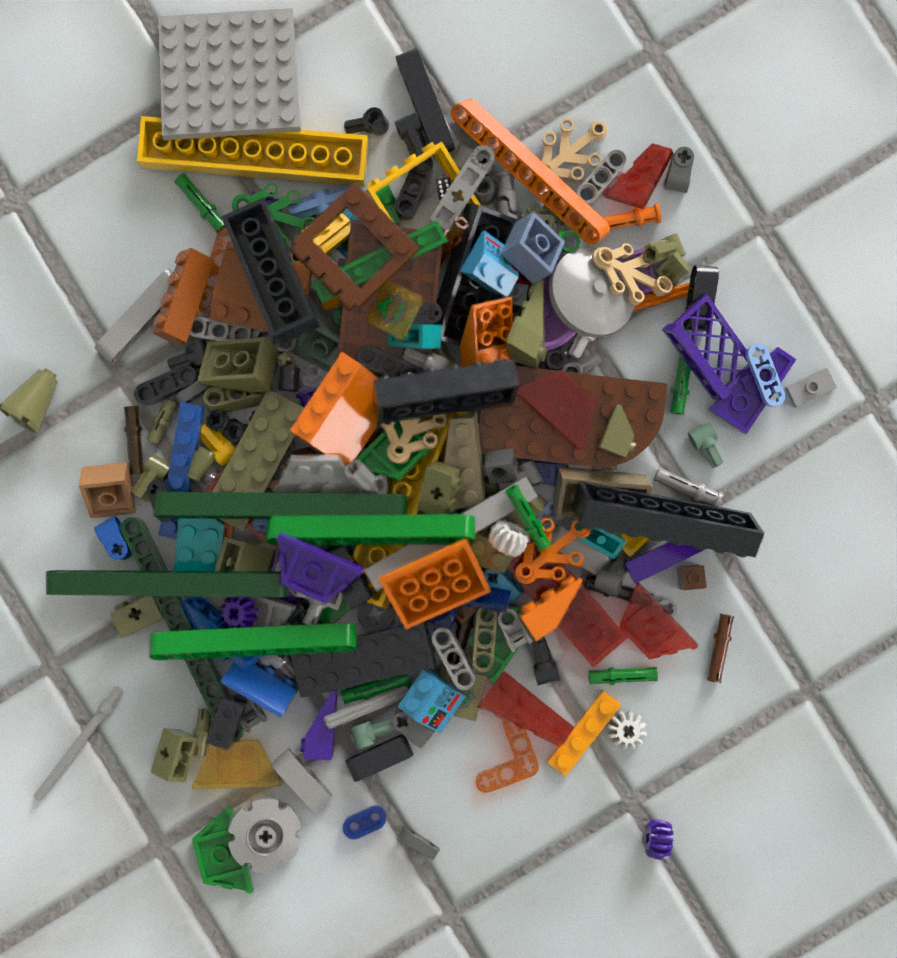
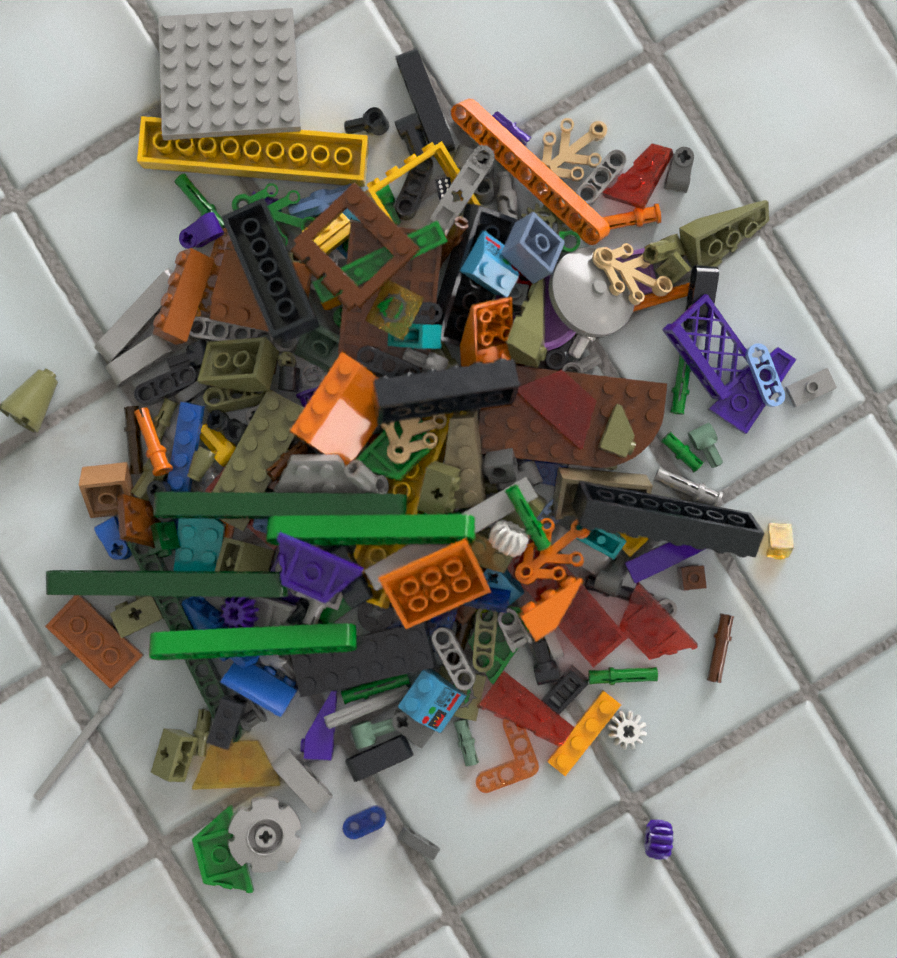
(94, 640): none -> dark orange plate
(135, 520): none -> reddish brown plate
(138, 360): none -> light grey beam
(155, 451): none -> orange pin
(164, 538): none -> dark green bracket
(201, 232): none -> dark purple piece
(277, 468): none -> reddish brown pin
(466, 742): none -> sand green pin
(512, 128): none -> dark purple axle
(559, 685): none -> black slope
(682, 451): none -> green pin
(715, 235): none -> olive wedge
(780, 540): none -> clear yellow bracket

